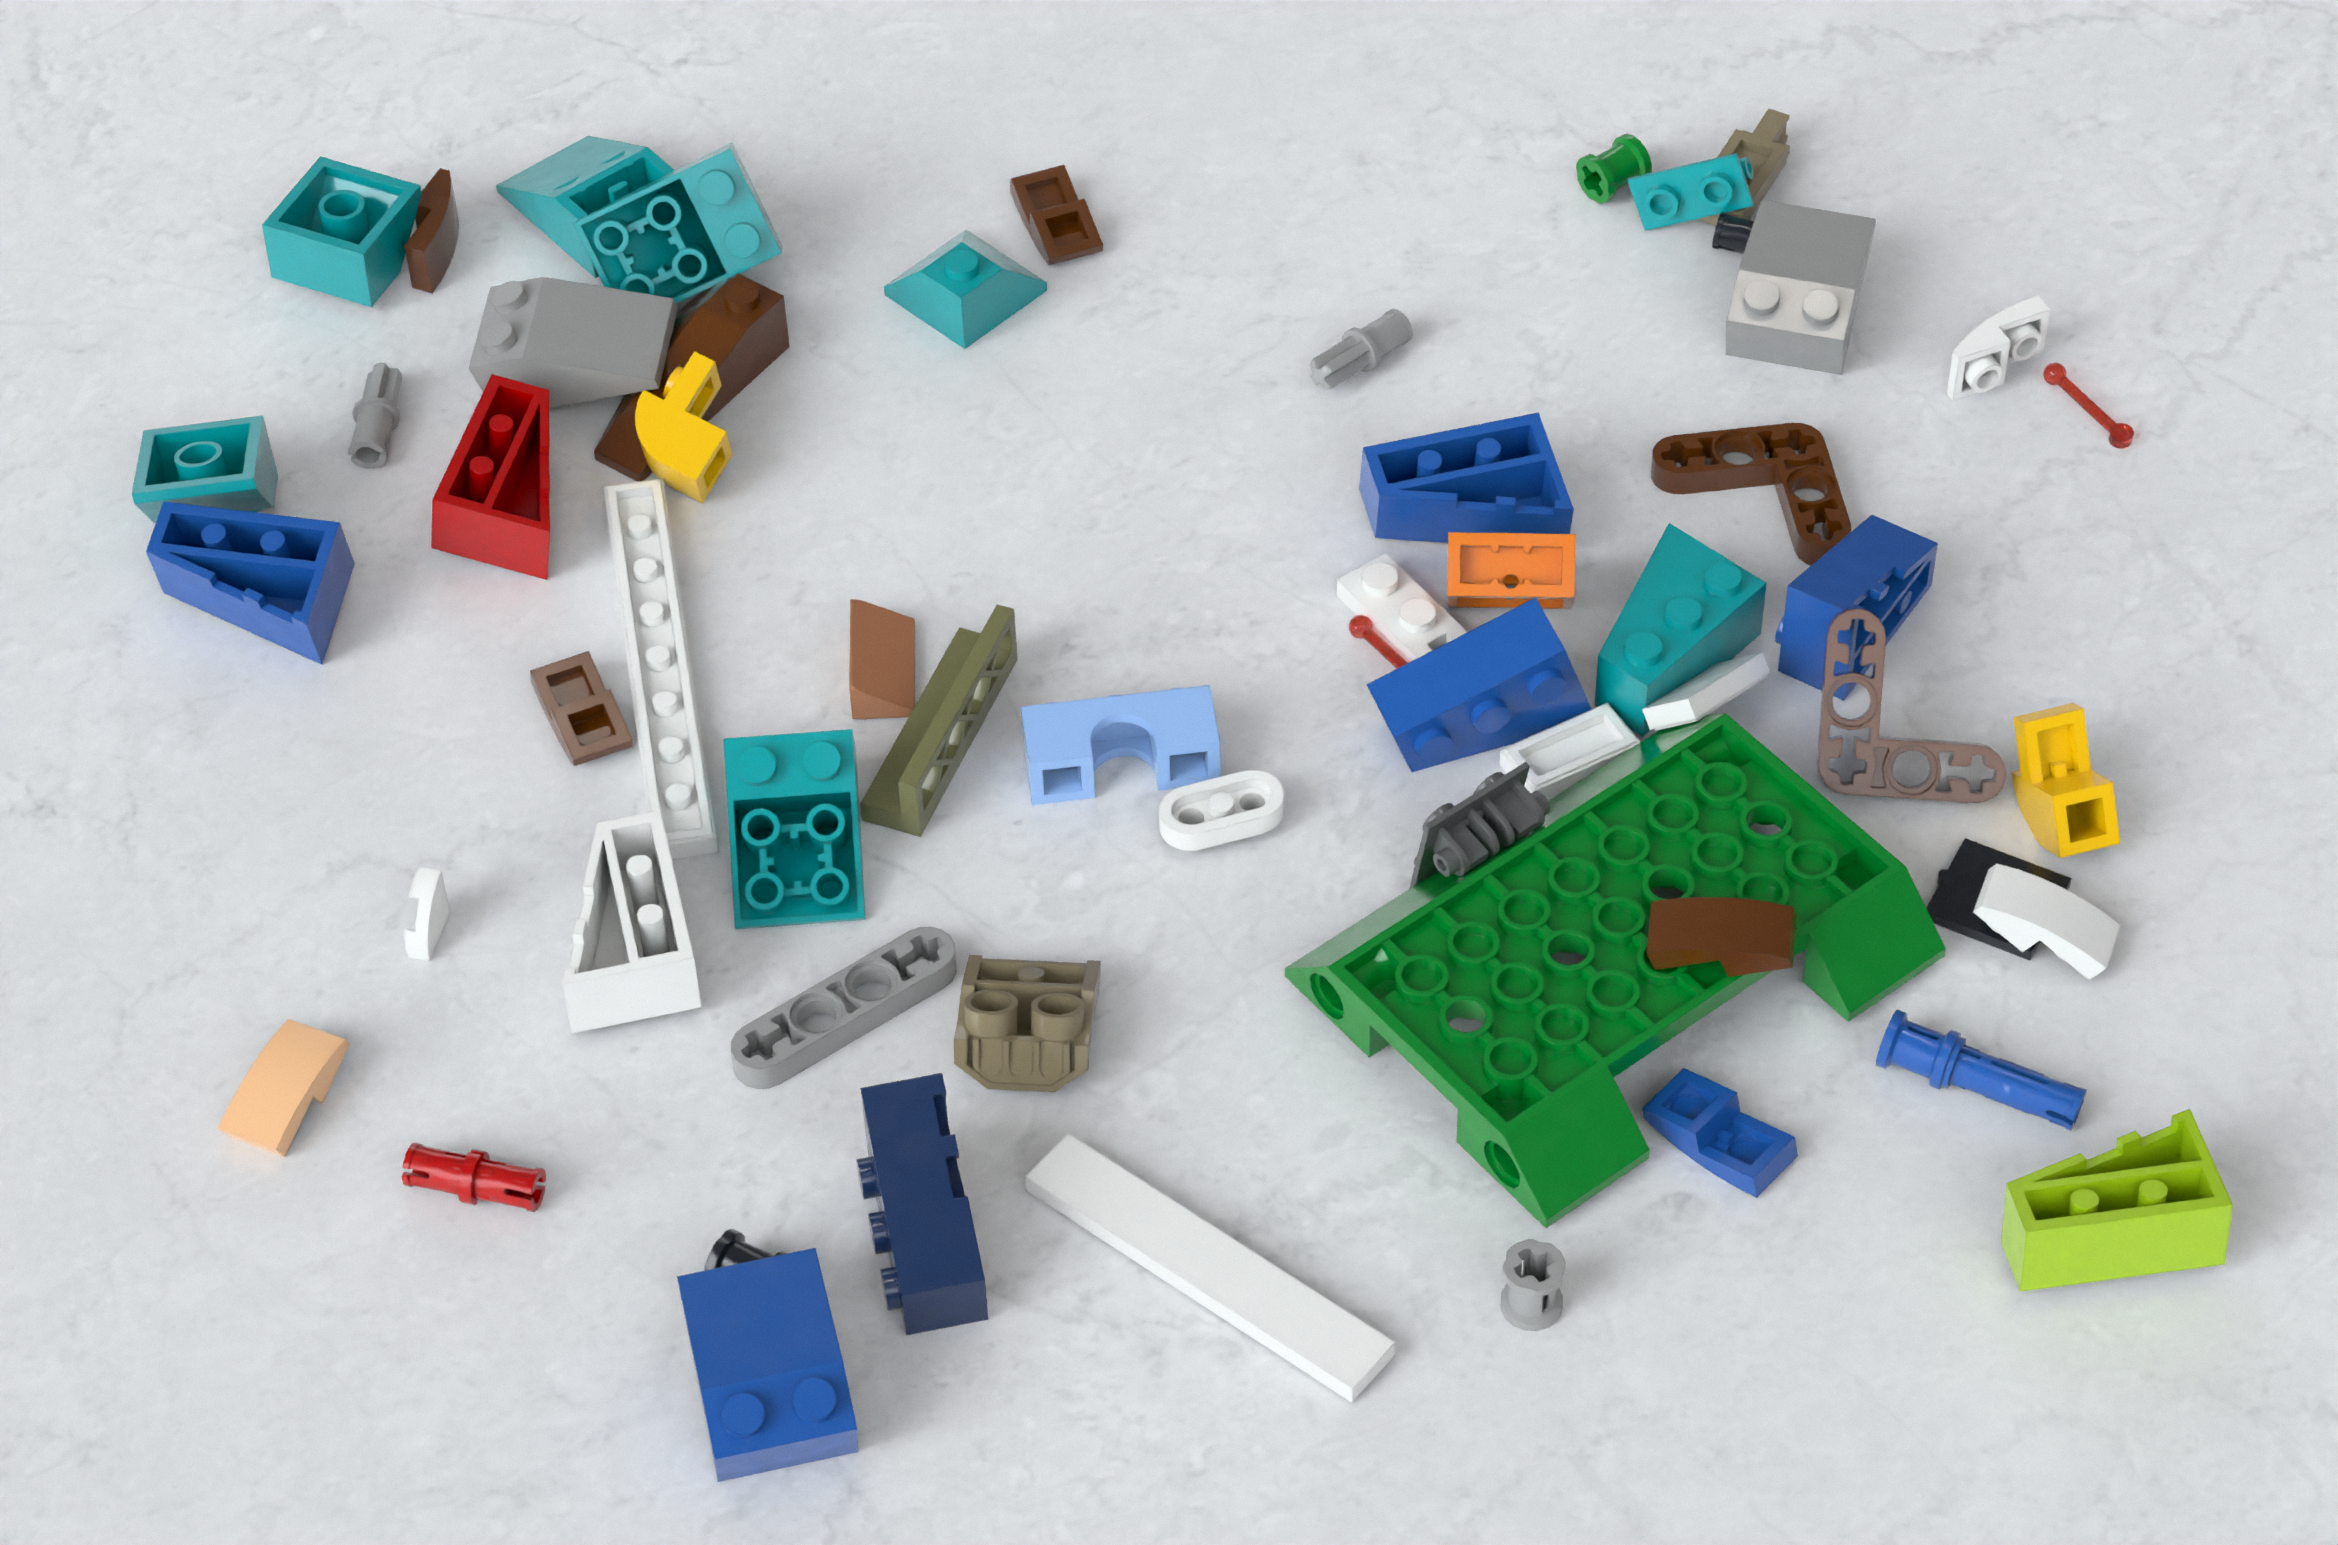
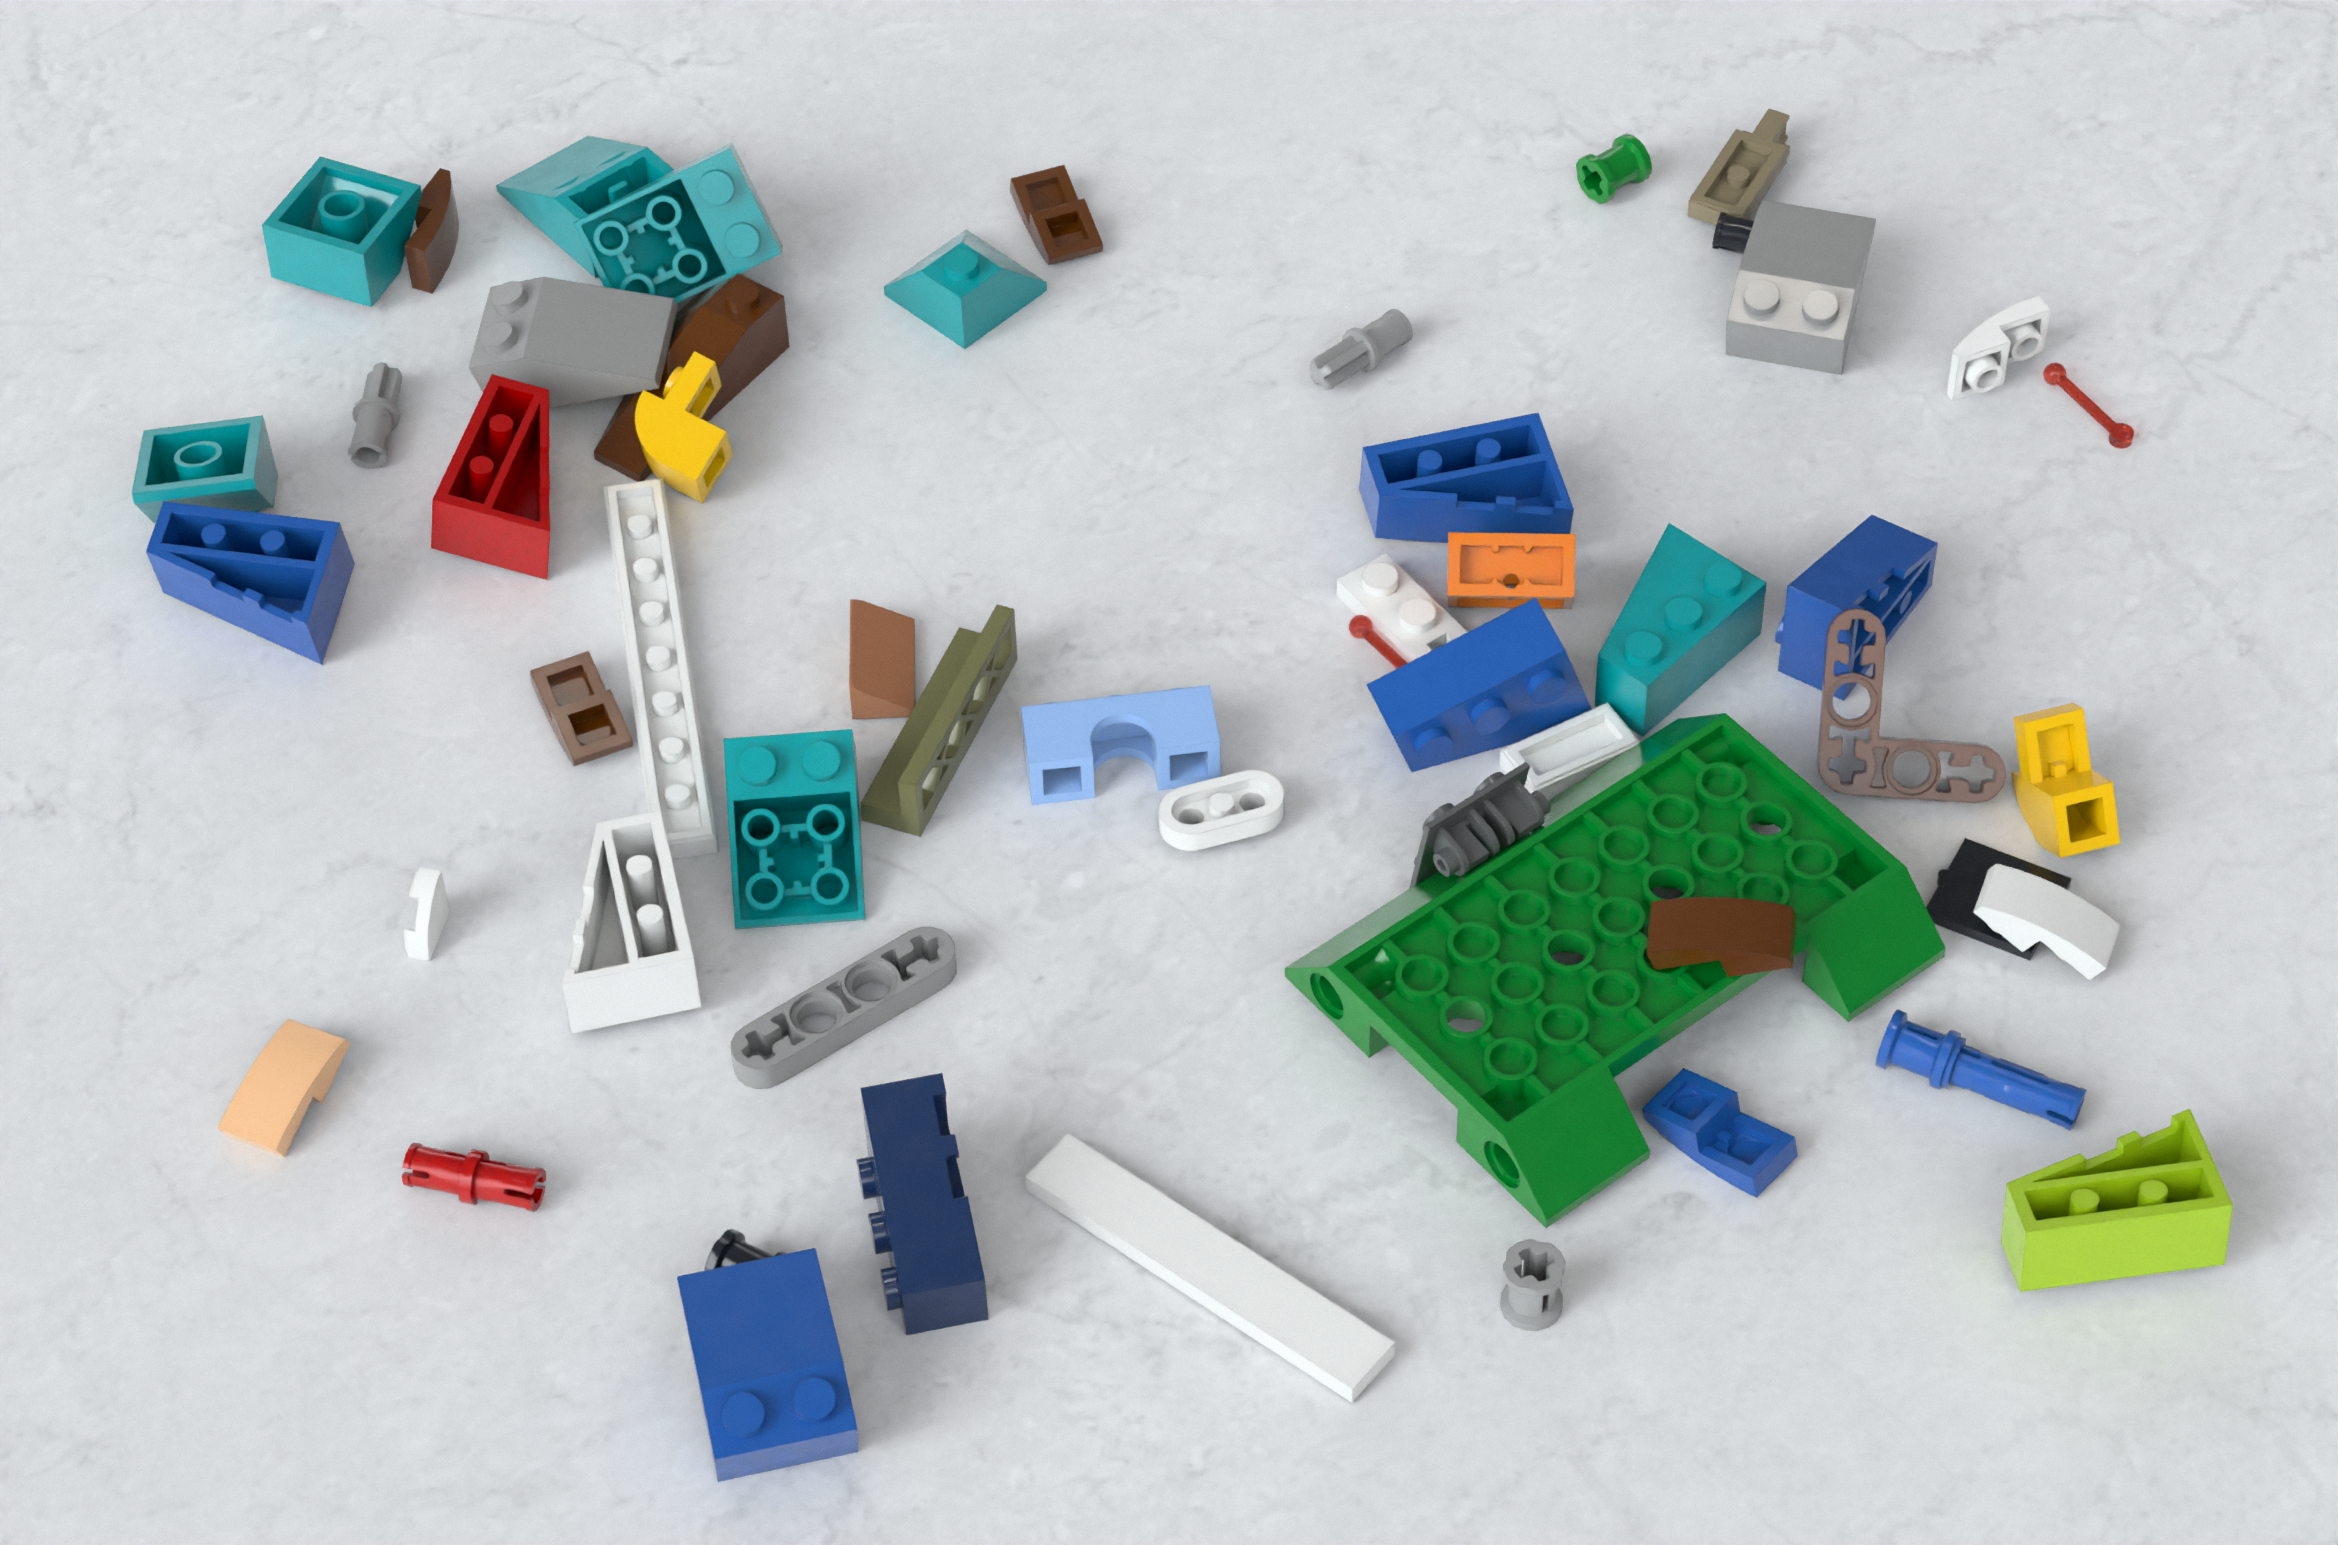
(1026, 1022): dark tan slope -> none
(1692, 191): teal hinge -> none
(1706, 692): white tile -> none
(1783, 469): reddish brown beam -> none

